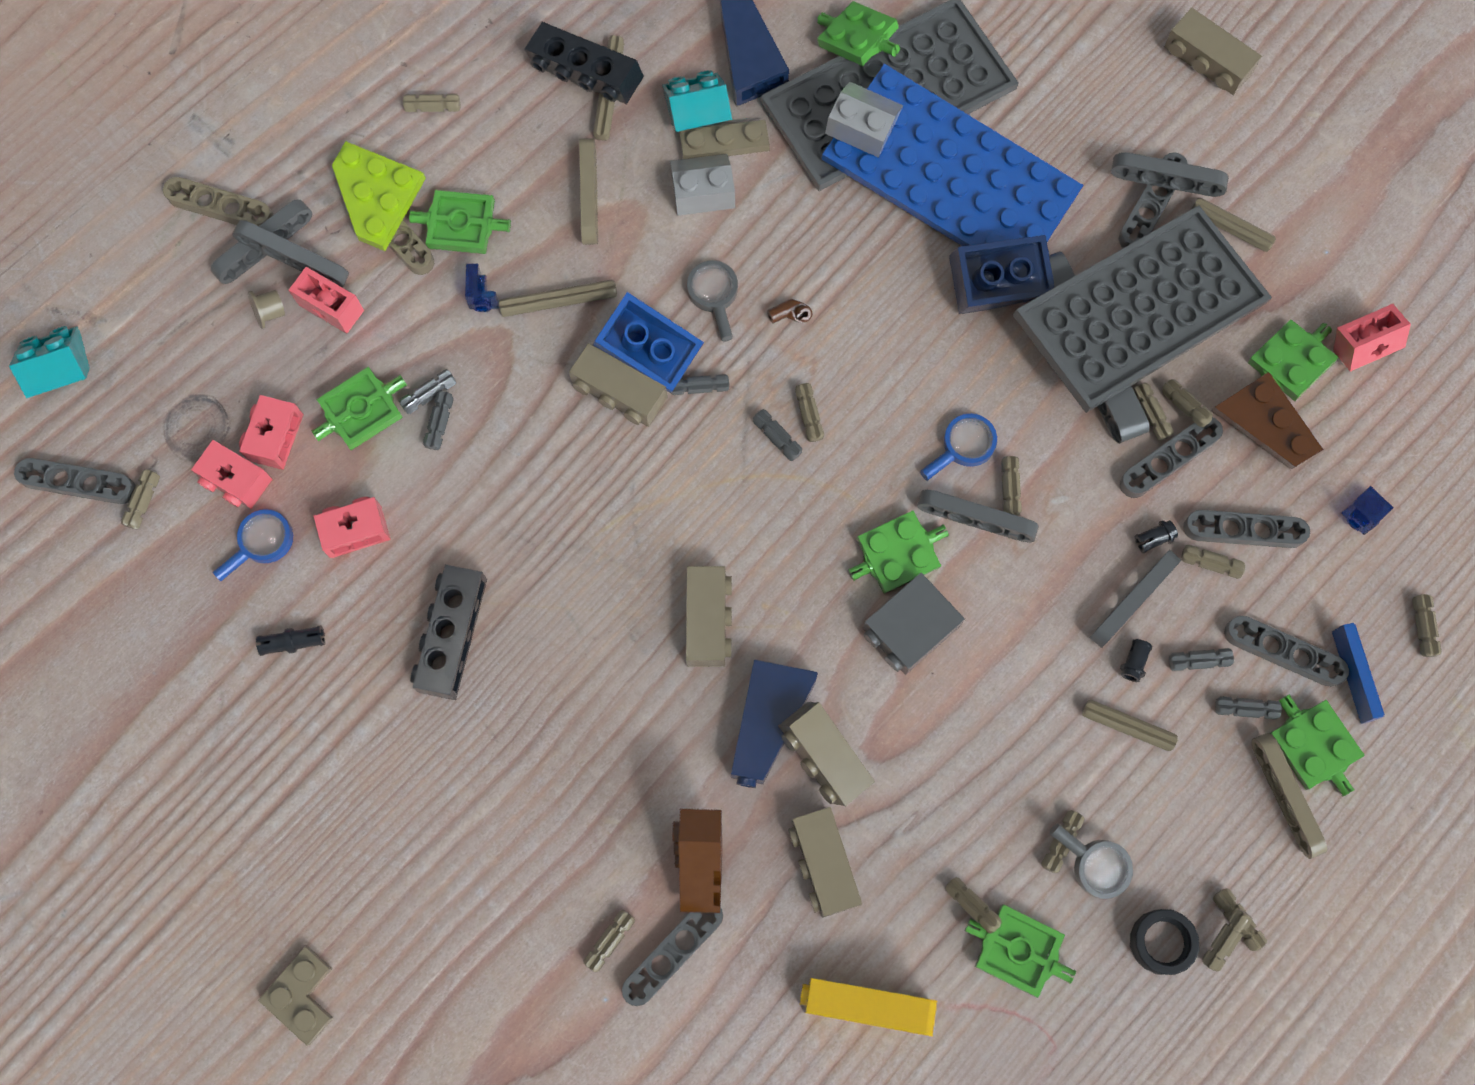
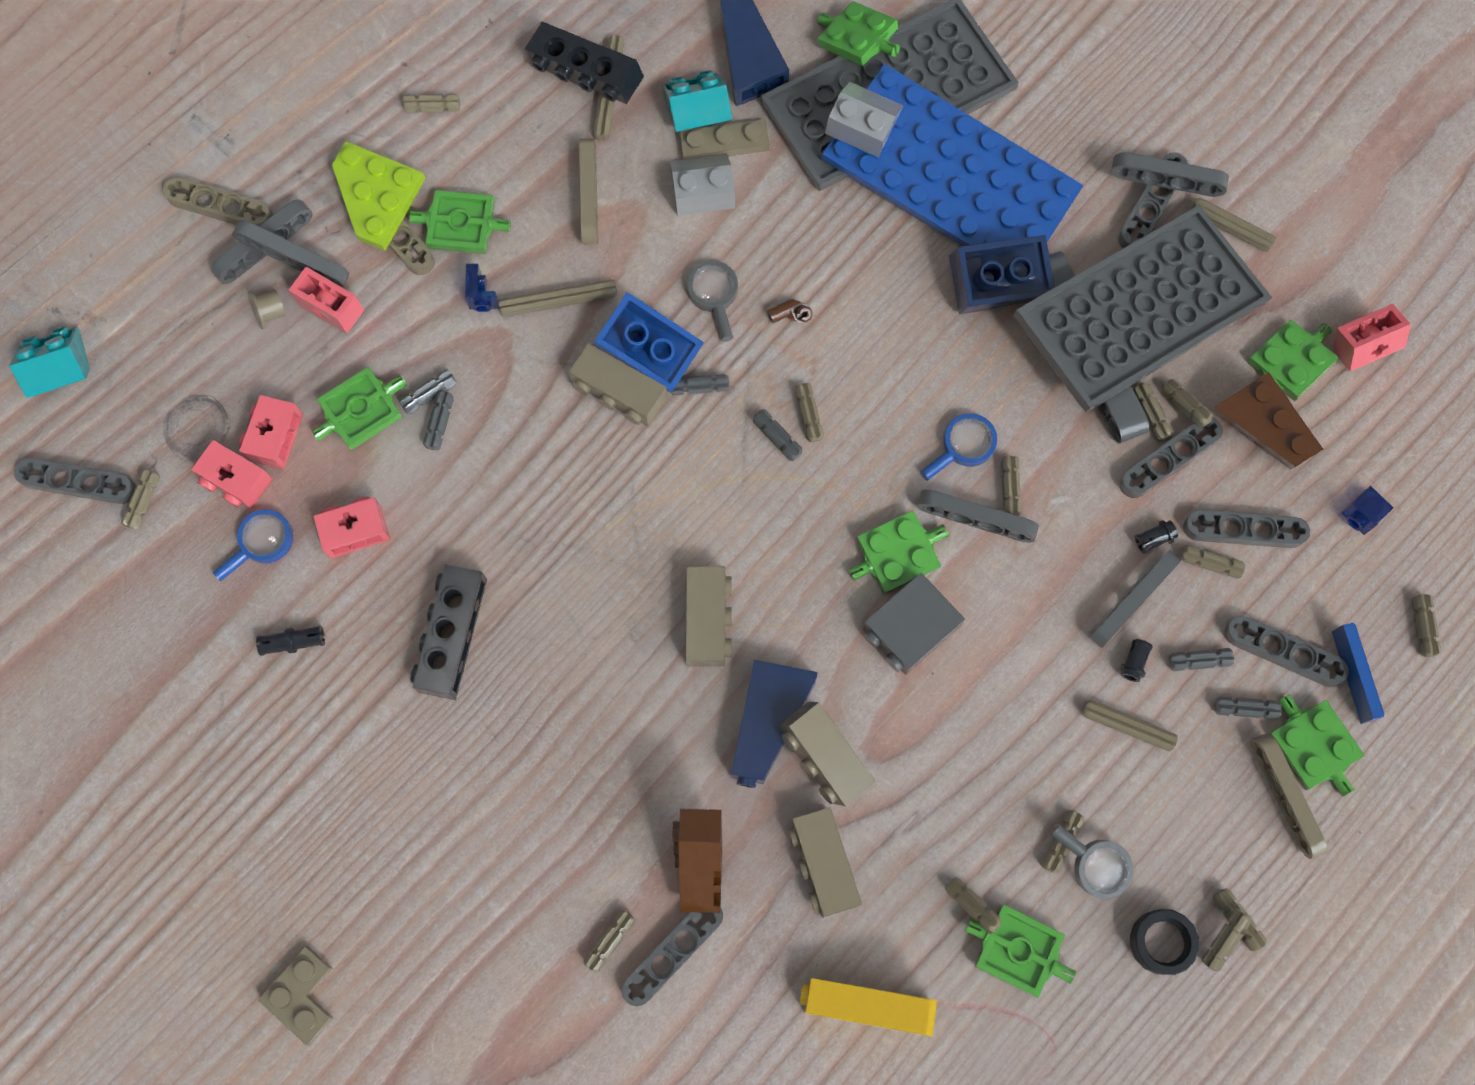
(1212, 51): dark tan brick -> none

